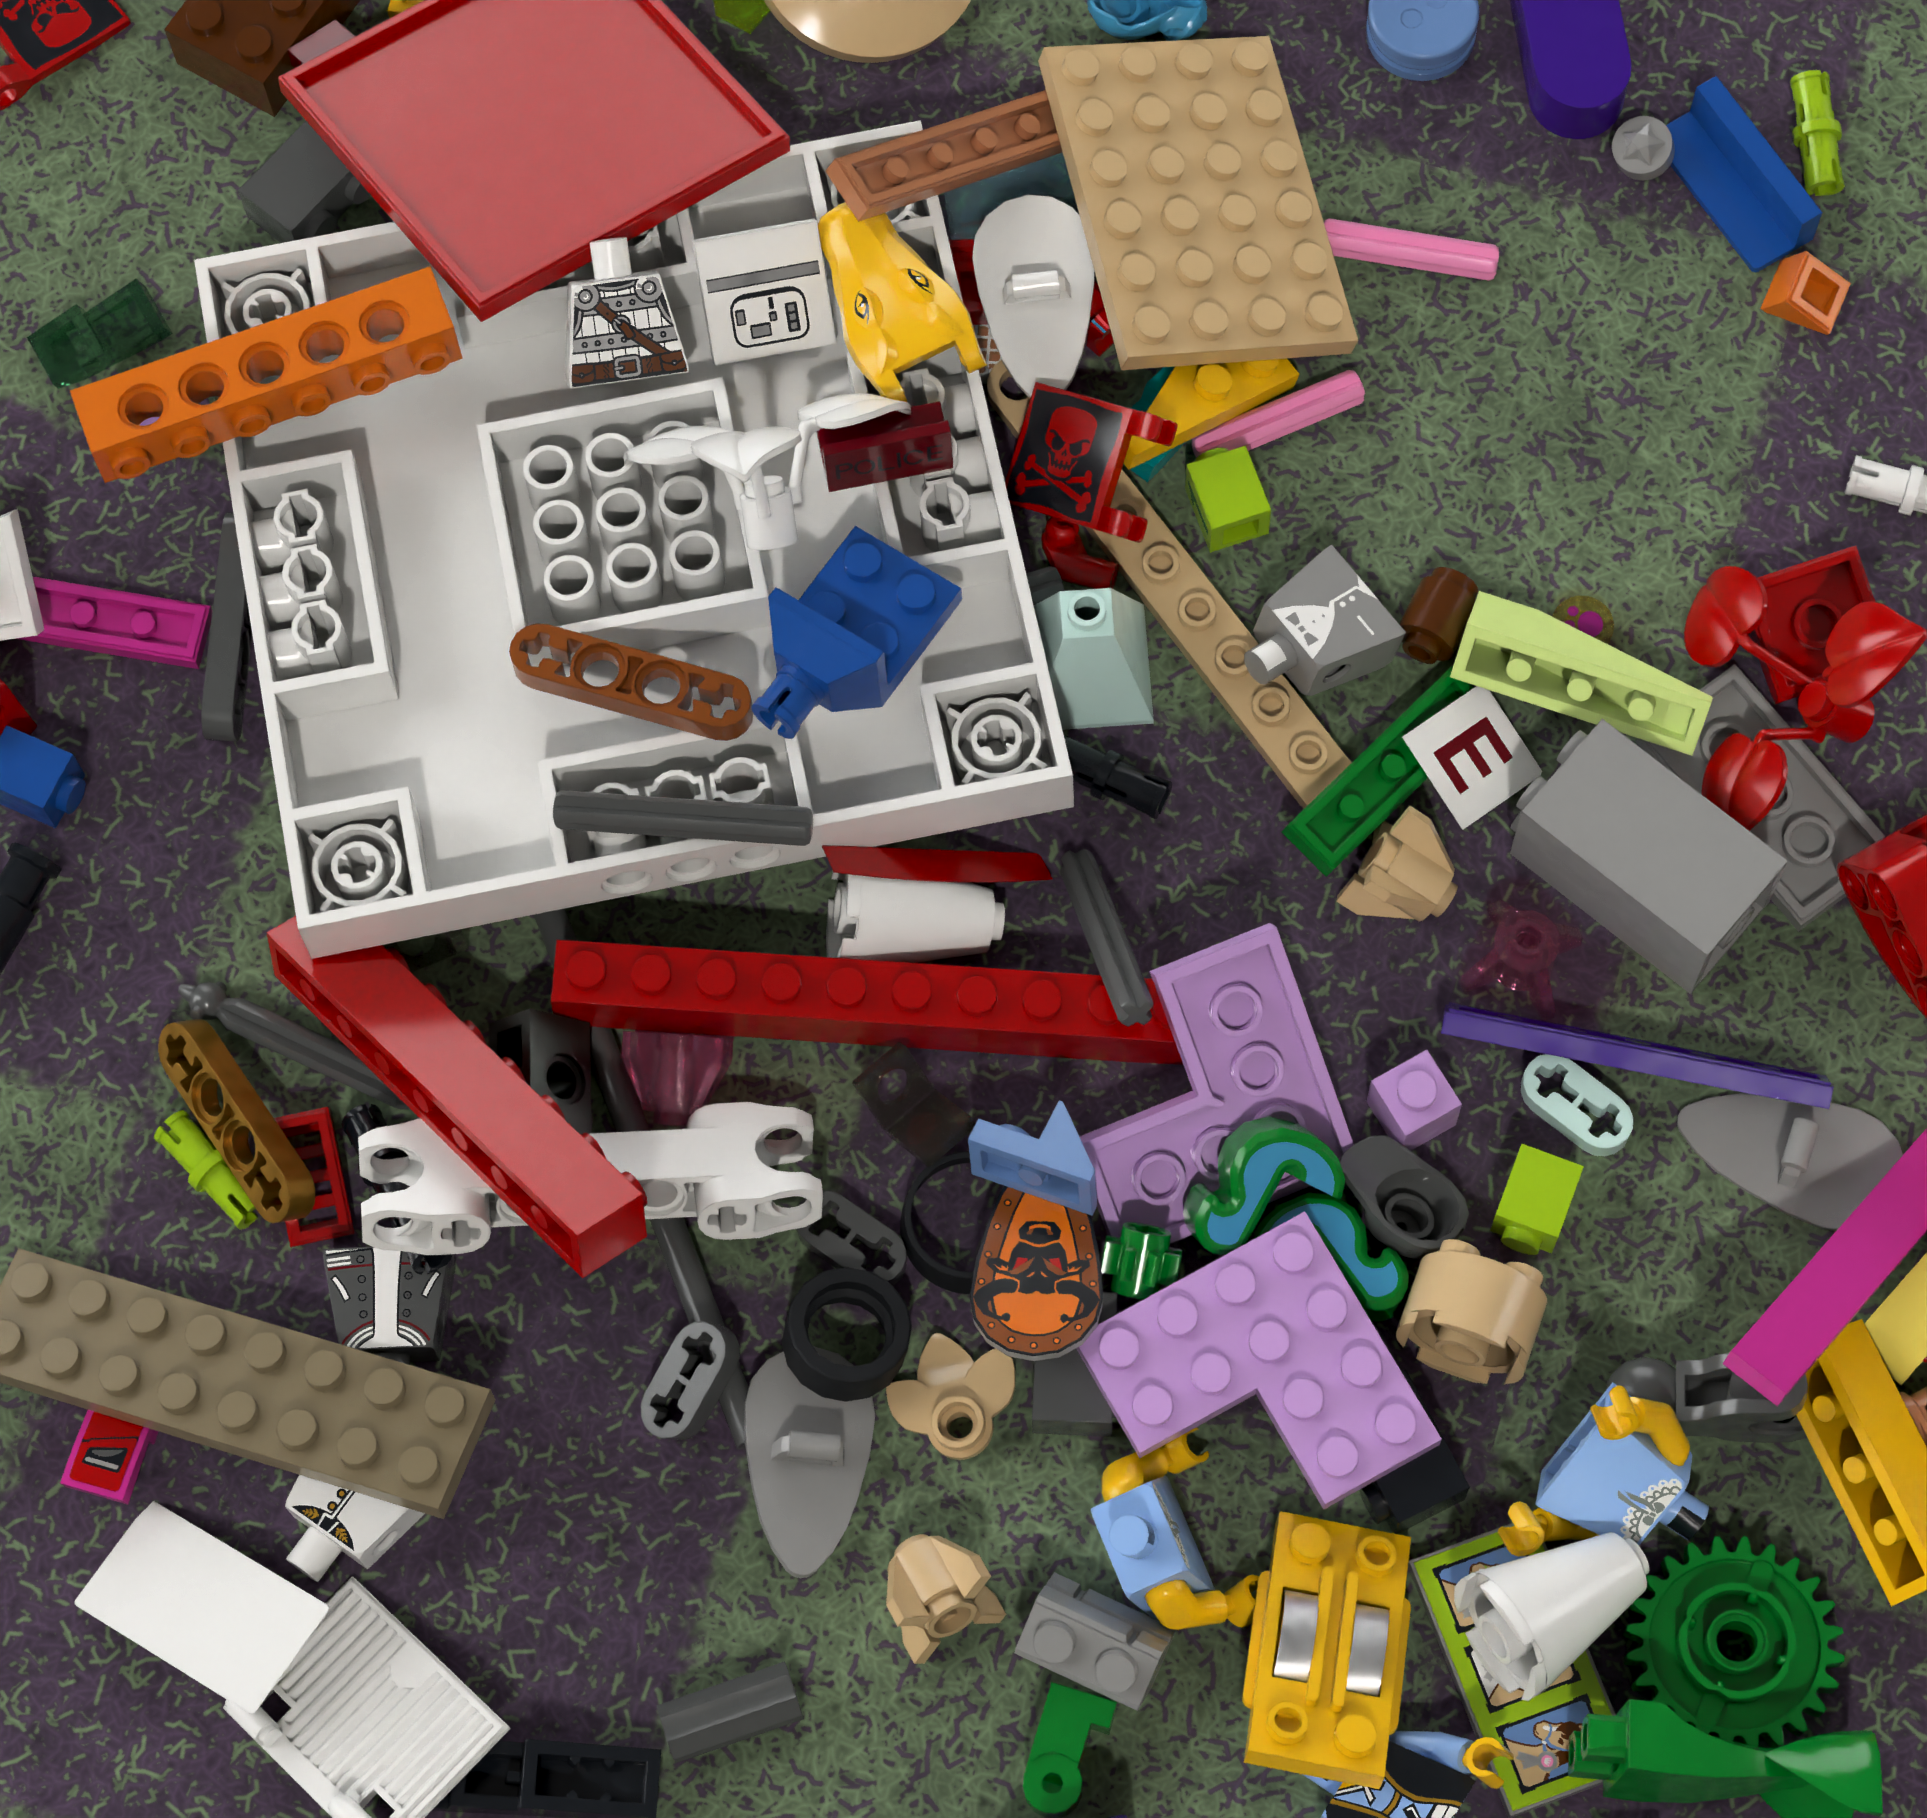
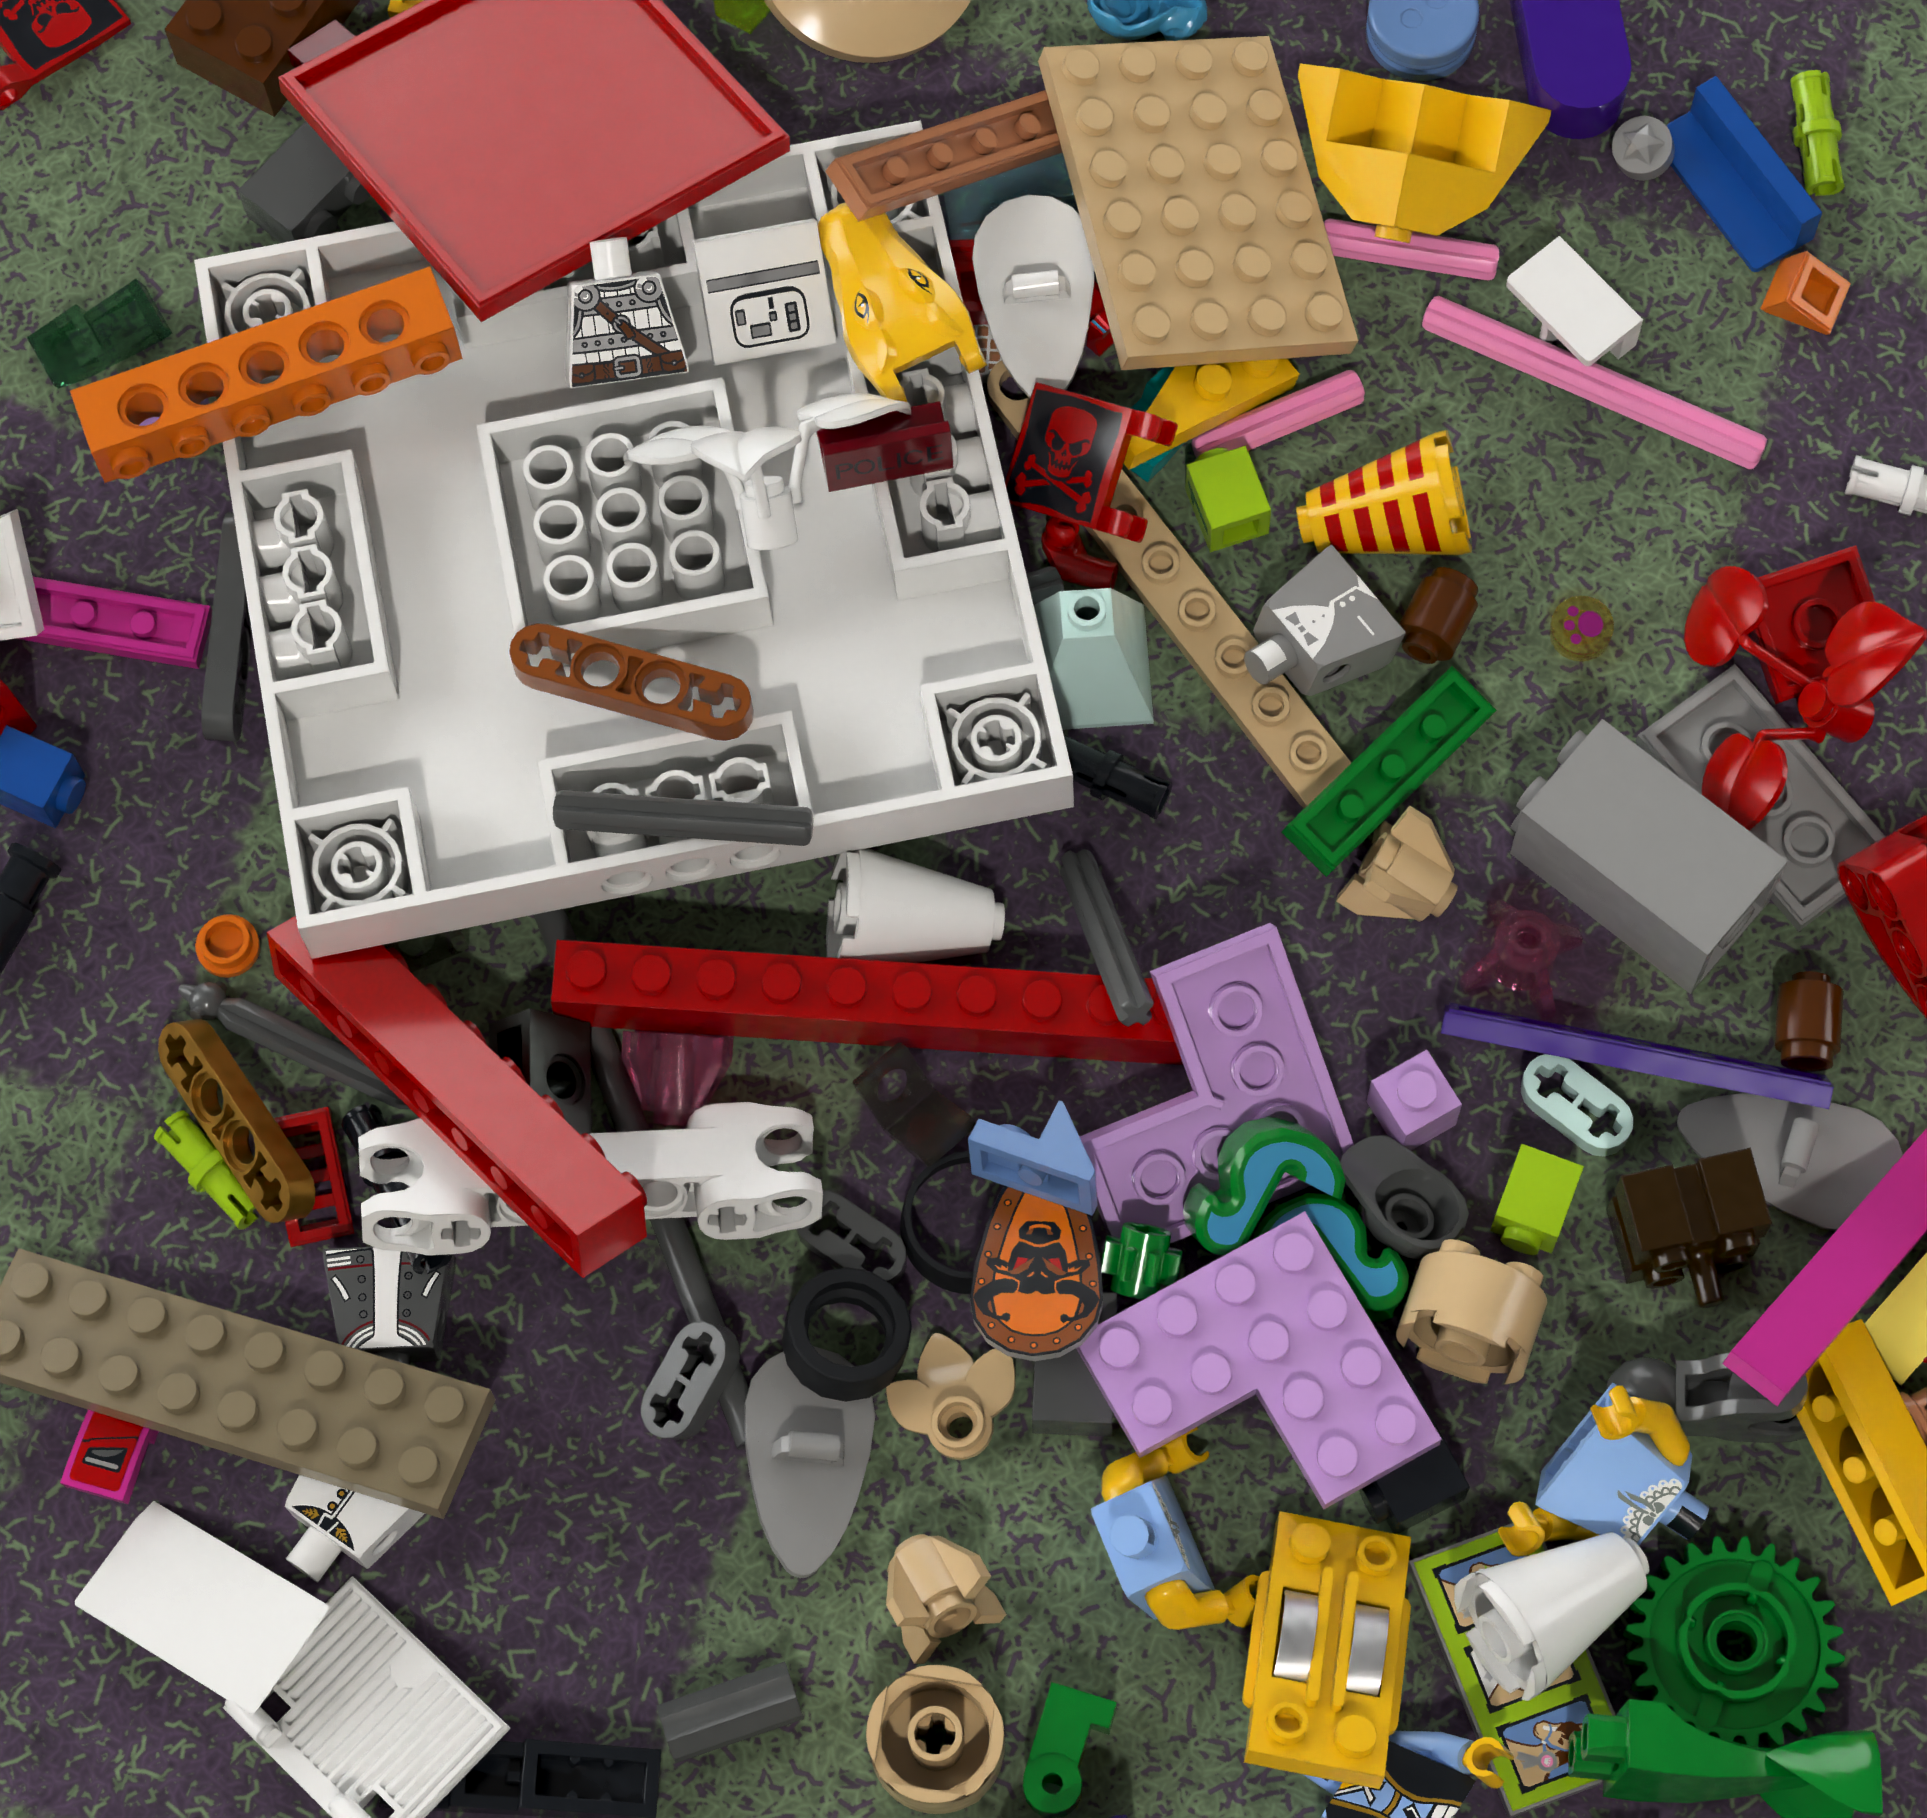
(227, 946): none -> orange plate
(852, 632): blue plate -> none
(910, 1710): none -> tan brick
(937, 864): red sticker -> none
(1095, 1641): light grey brick -> none
(1392, 505): none -> yellow cone
(1412, 150): none -> yellow brick
(1472, 755): white sticker -> none
(1574, 674): yellowish green slope -> none
(1575, 304): none -> white panel
(1594, 382): none -> bright pink axle
(1692, 1219): none -> dark brown brick
(1809, 1021): none -> reddish brown brick

